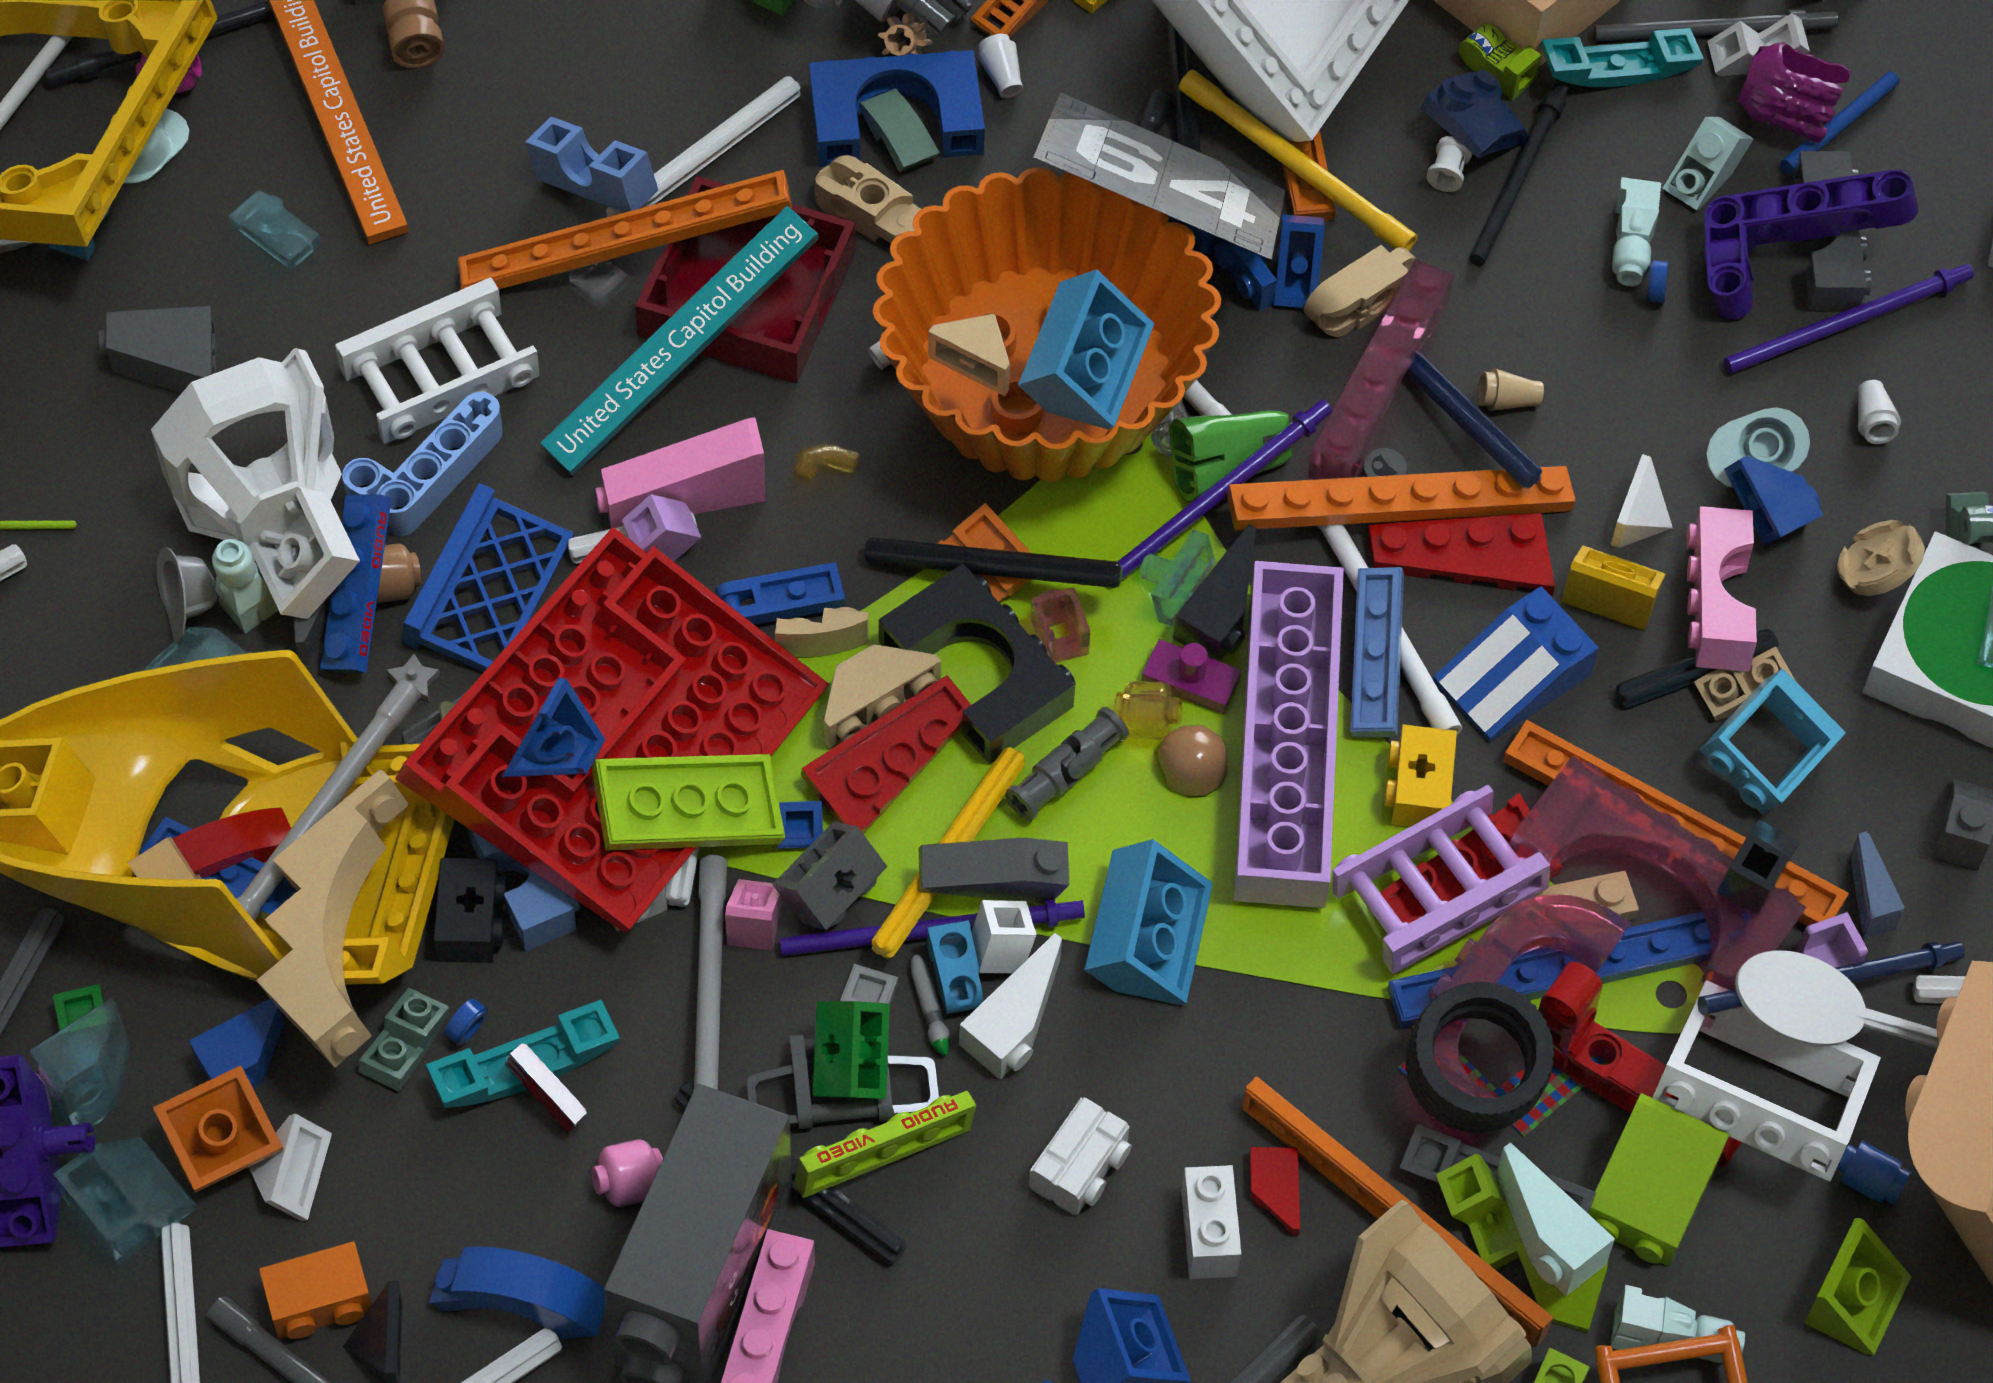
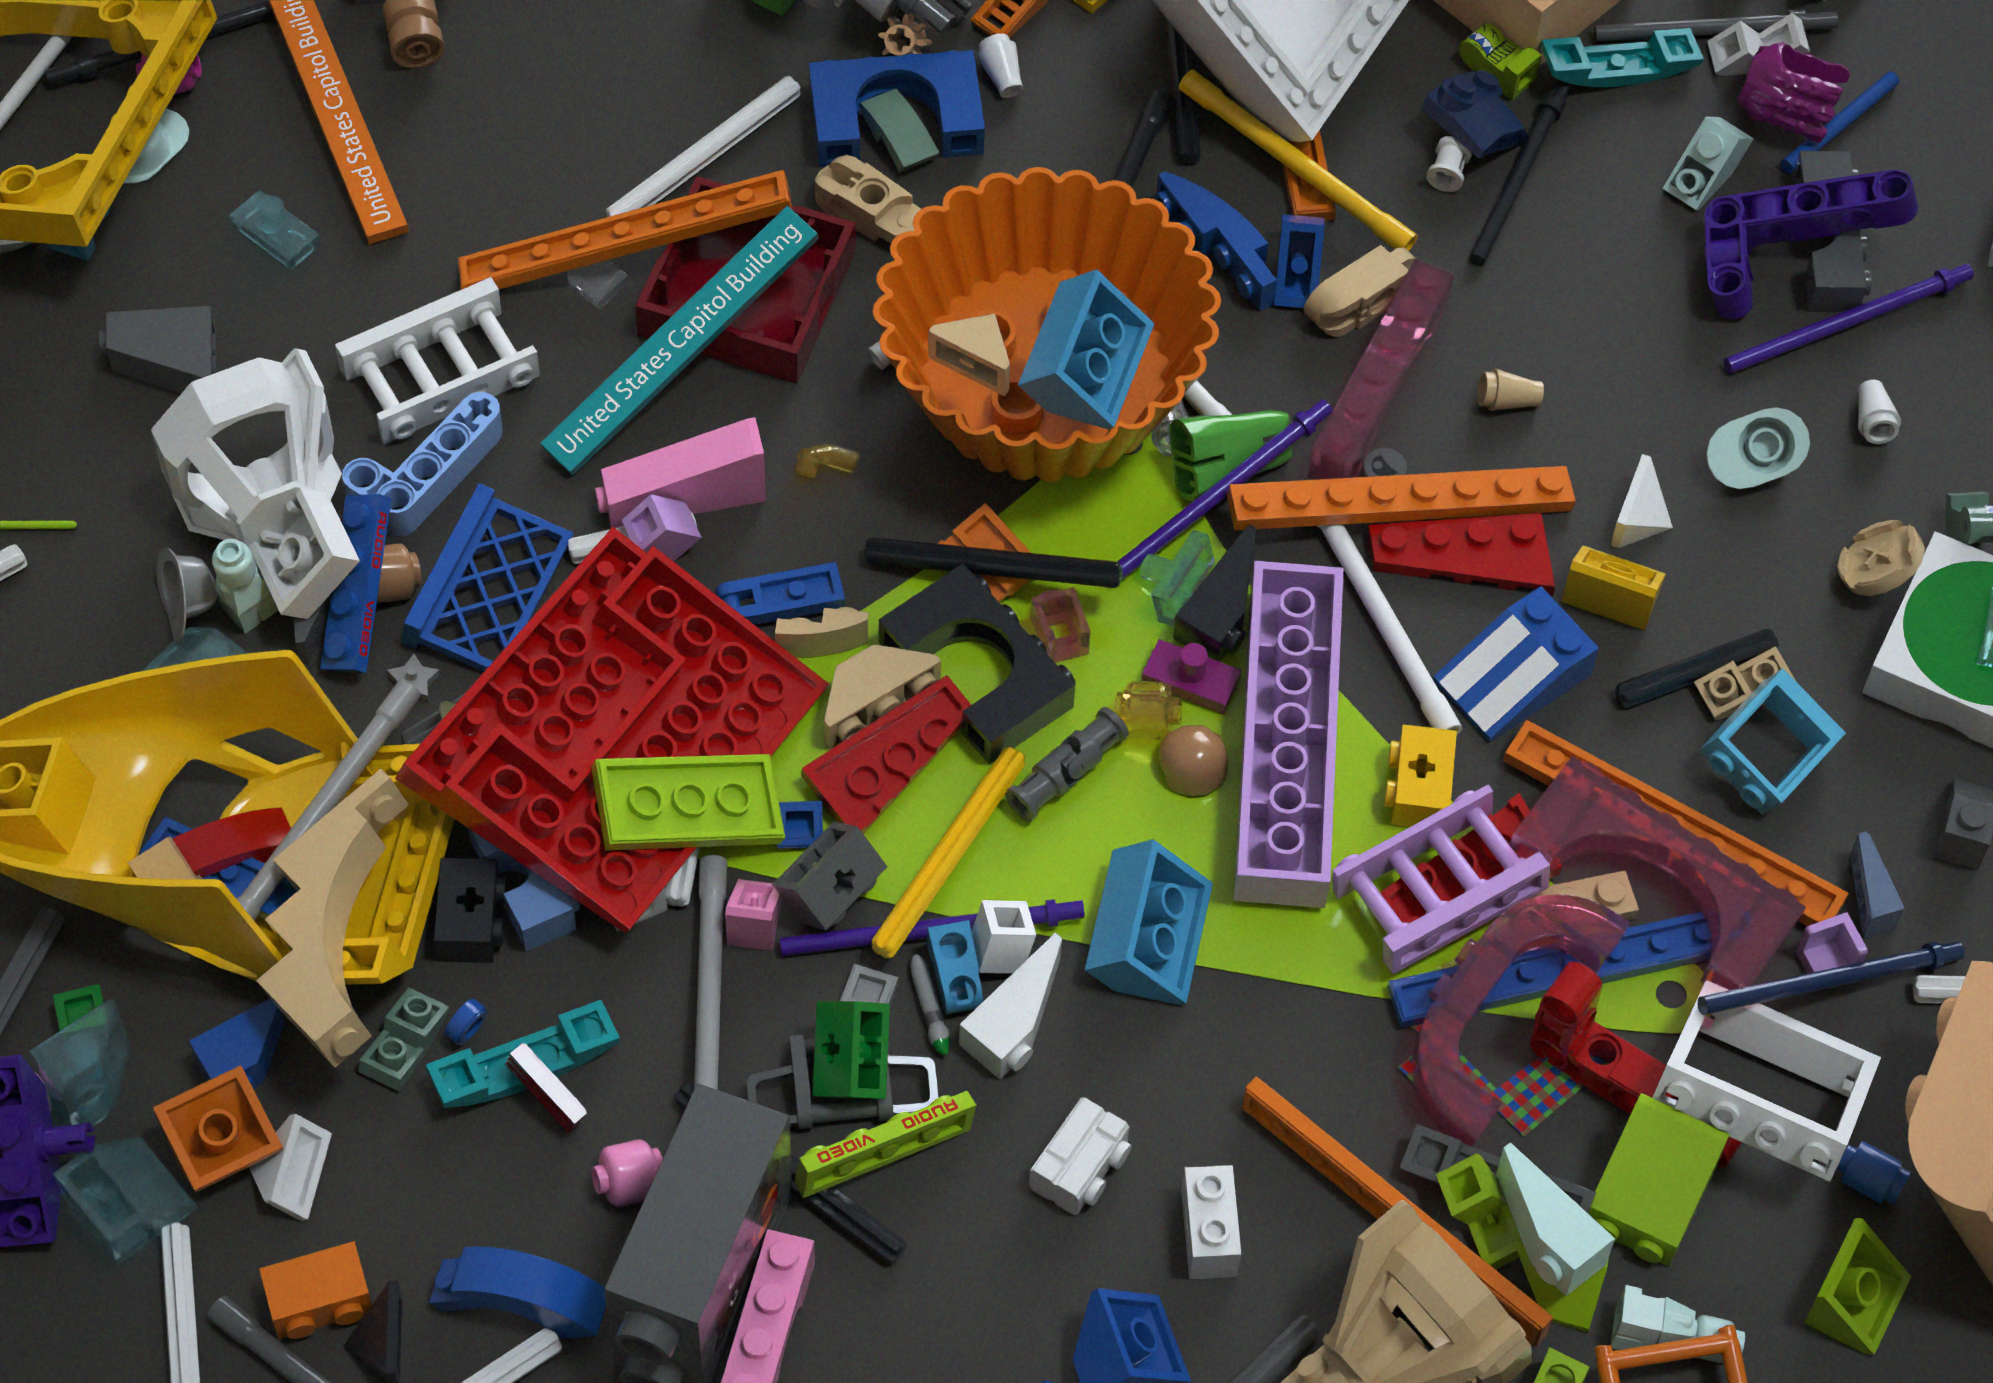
(559, 739): blue slope -> none
(615, 178): medium blue arch -> none
(996, 869): dark grey slope -> none
(1162, 174): light grey sticker -> none
(1276, 1184): red tile -> none
(1377, 652): medium blue tile -> none
(1474, 422): dark blue axle -> none
(1503, 1008): black tyre -> none
(1638, 212): light aqua piece -> none
(1658, 281): blue tile -> none
(1722, 626): bright pink arch -> none
(1757, 867): black slope -> none
(1776, 496): blue slope -> none
(1813, 1002): white piece -> none

